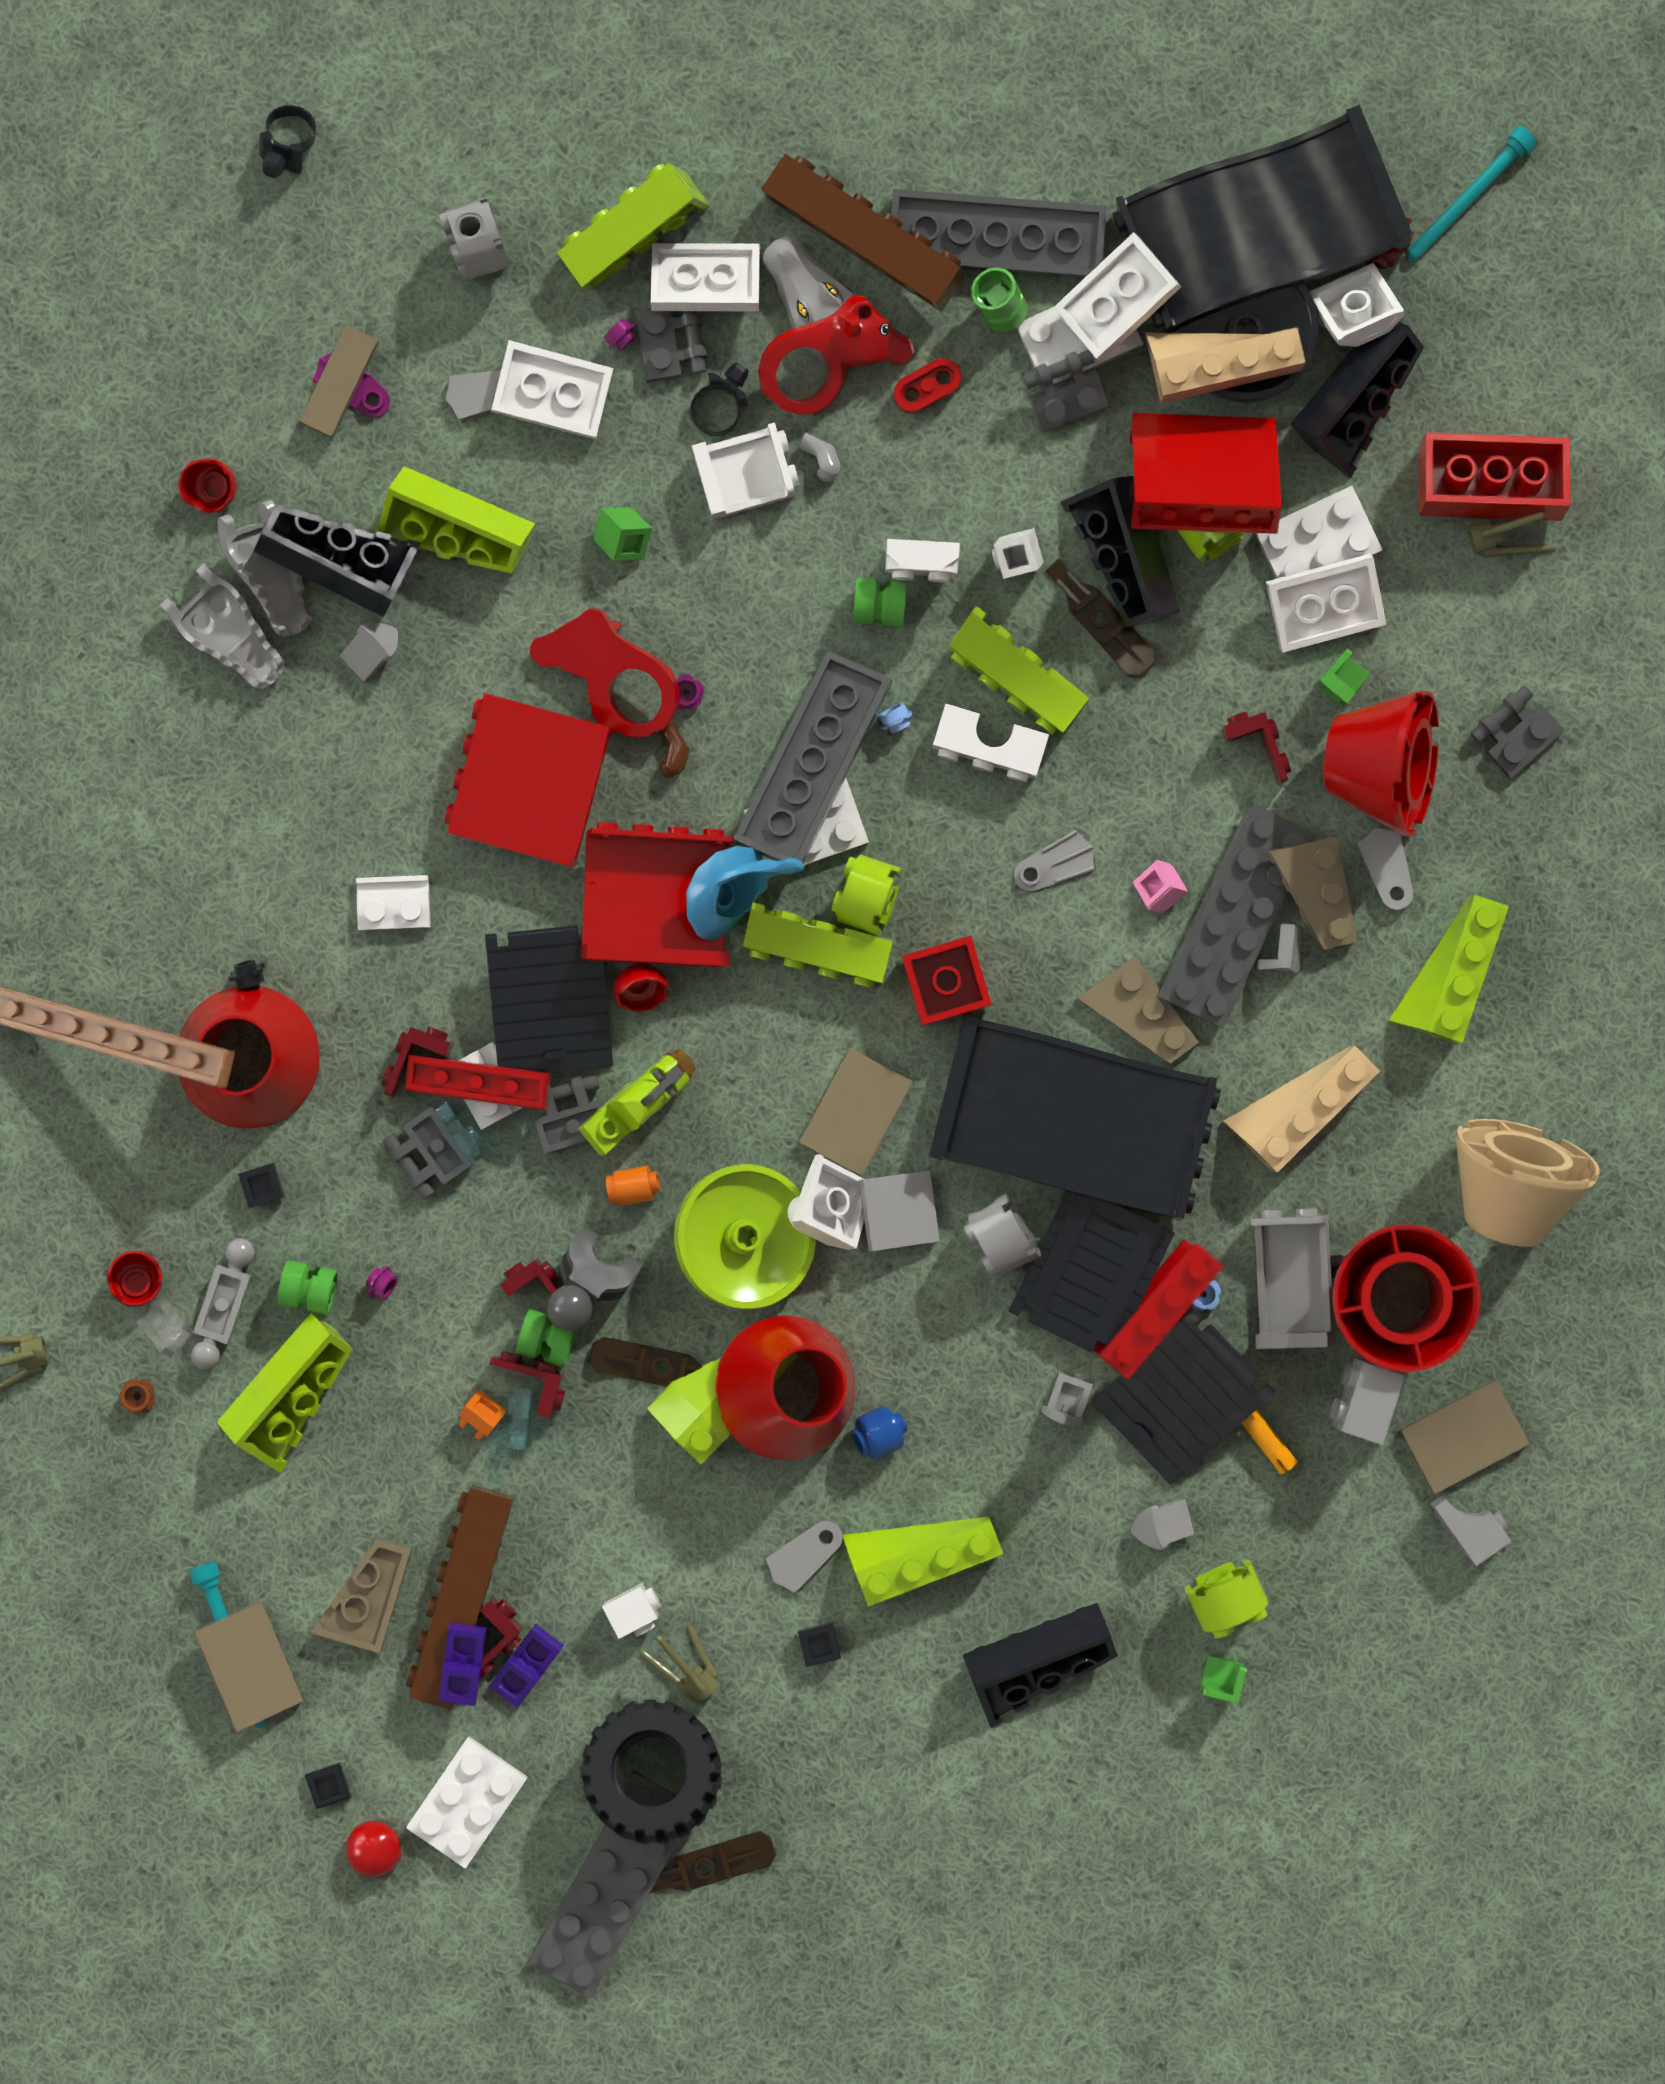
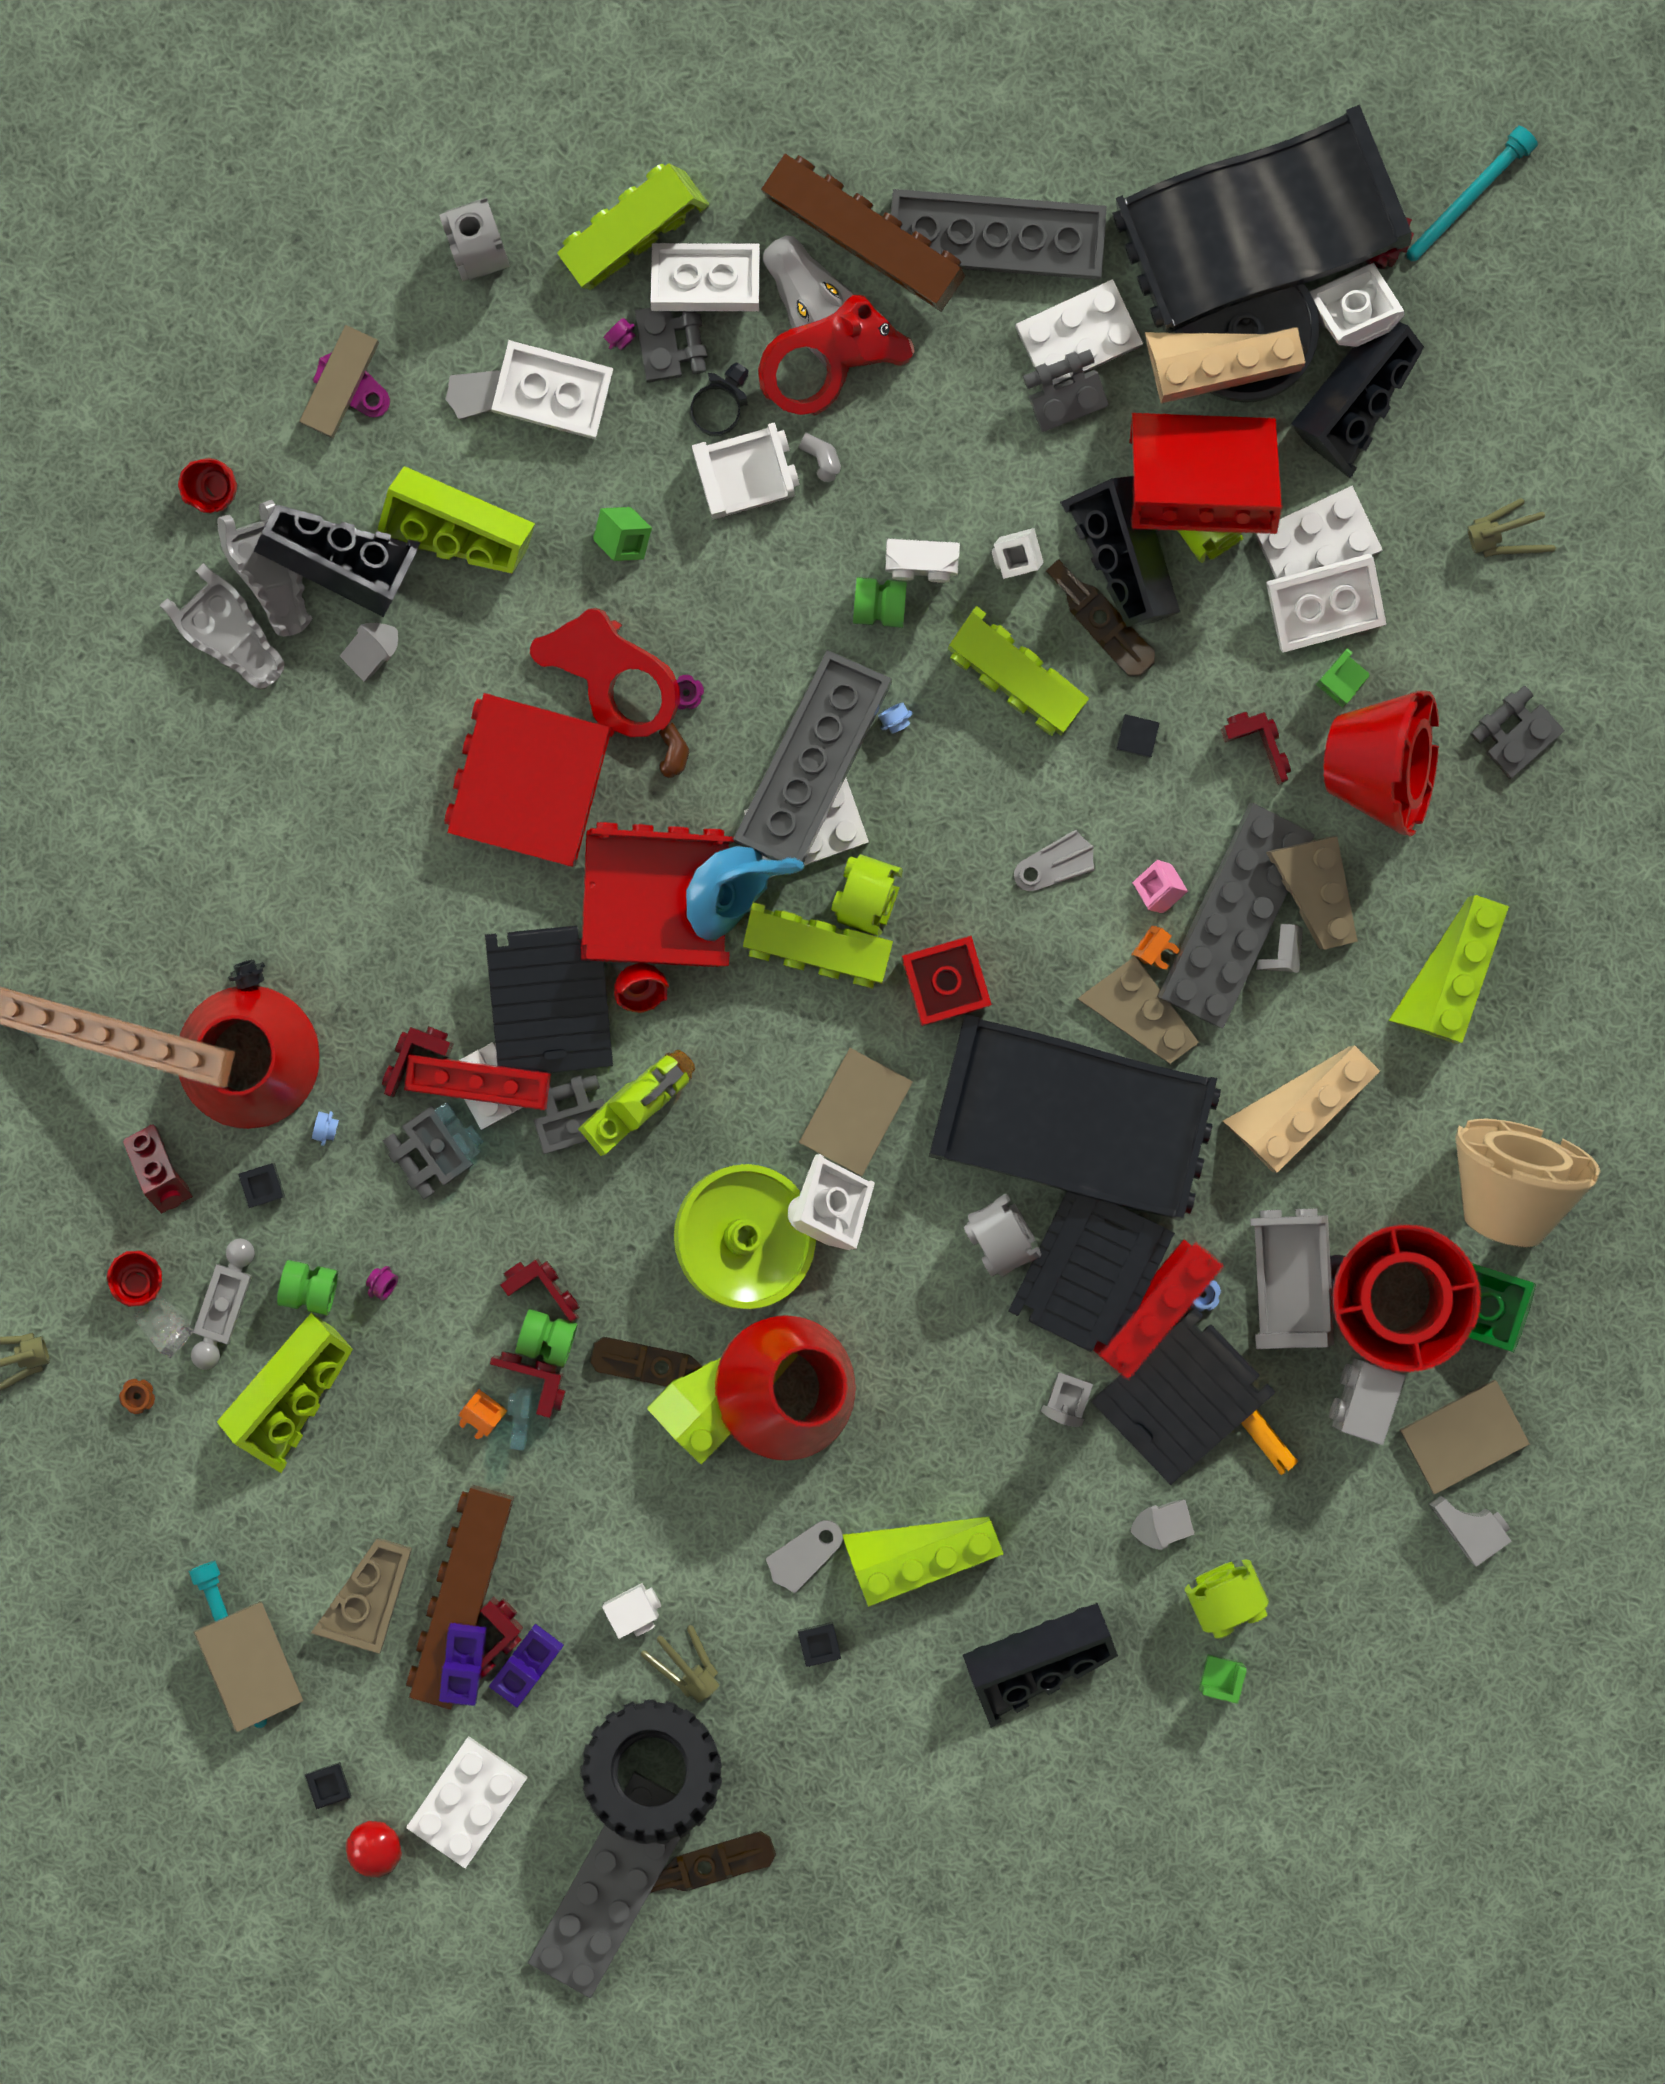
(155, 1171): none -> dark red bracket
(281, 157): black piece -> none
(325, 1127): none -> light blue plate
(393, 902): white plate -> none
(587, 1283): dark grey piece -> none
(632, 1186): orange brick -> none
(879, 1433): blue head -> none
(899, 1210): light grey tile -> none
(926, 385): red plate -> none
(999, 299): bright green wheel -> none
(1018, 756): white arch -> none
(1117, 297): white plate -> none
(1137, 736): none -> black tile
(1152, 945): none -> orange tile
(1387, 866): light grey piece -> none
(1494, 476): red brick -> none
(1503, 1308): none -> green slope

